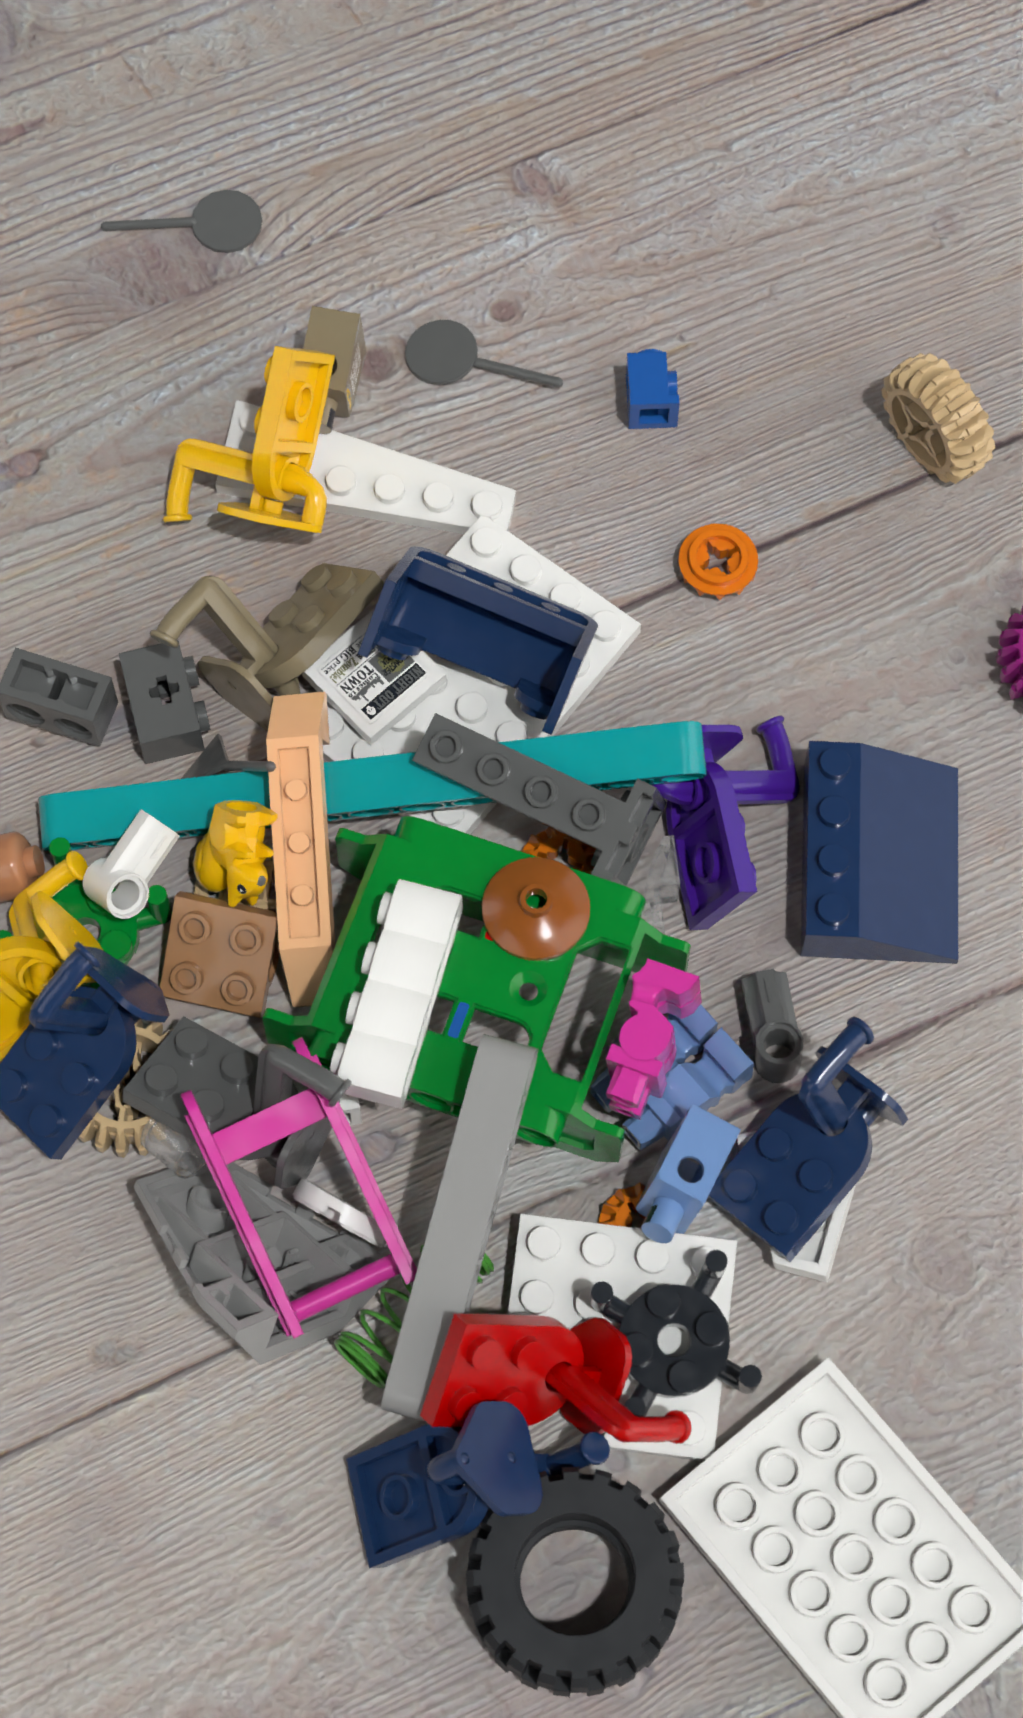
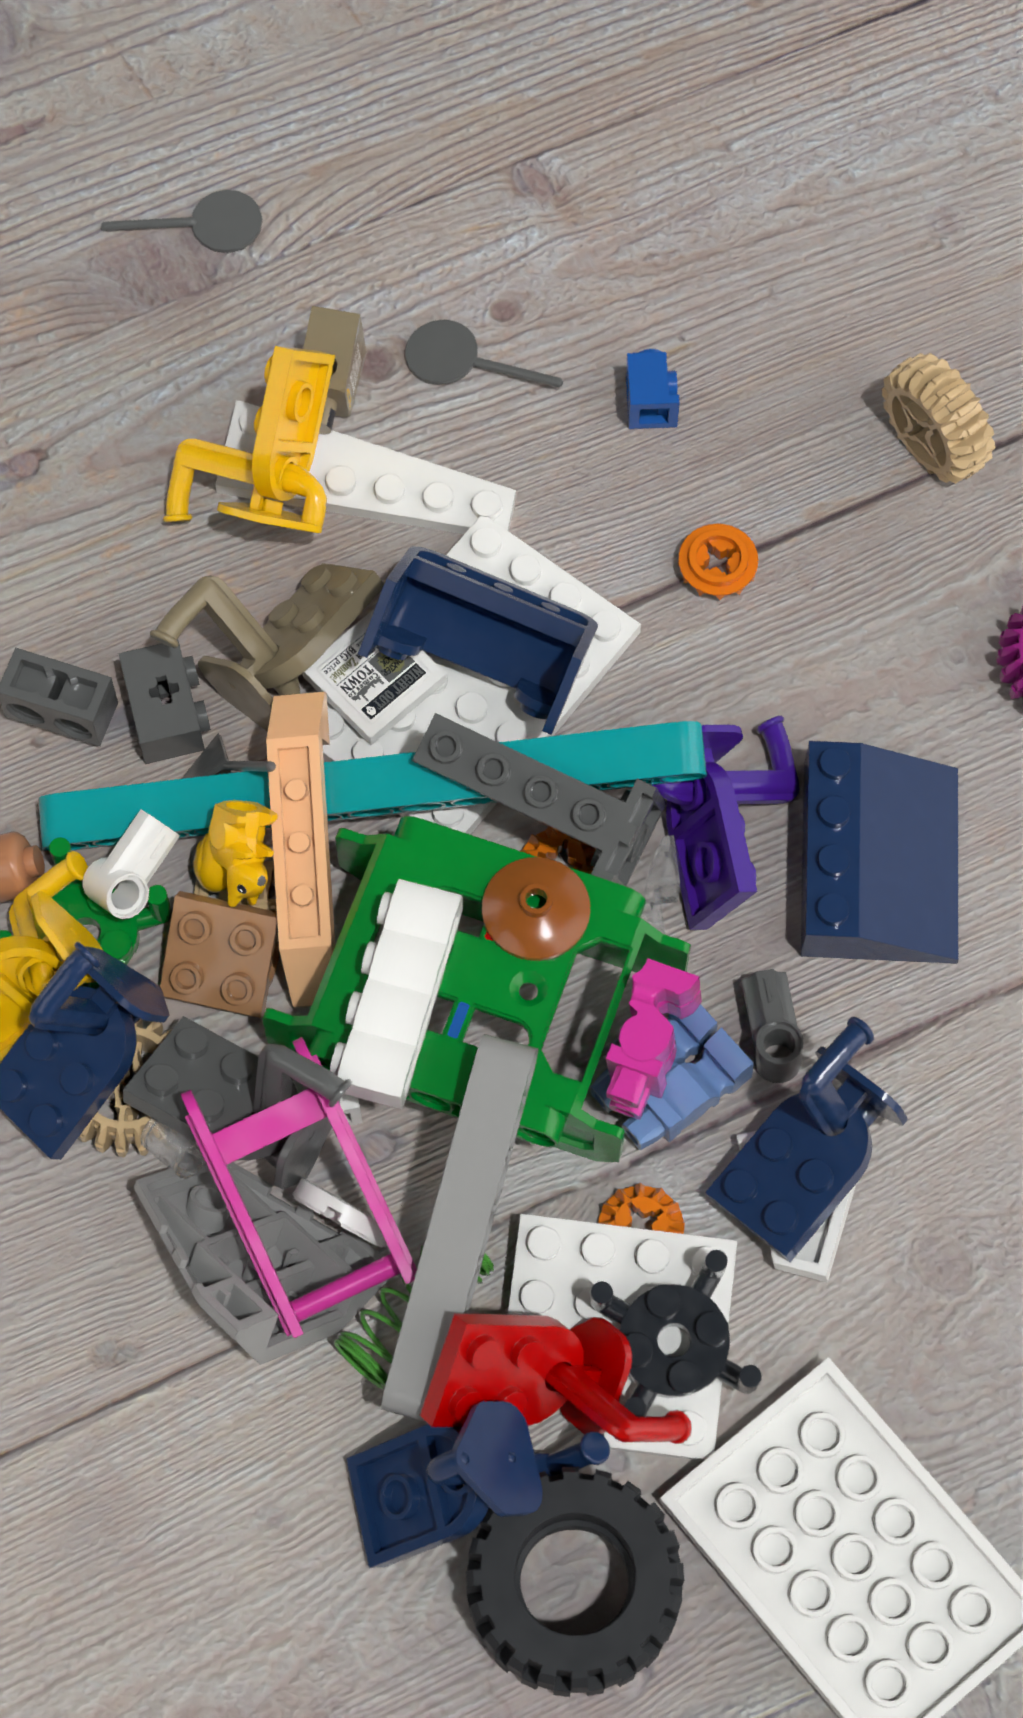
(680, 1185): medium blue torso -> none

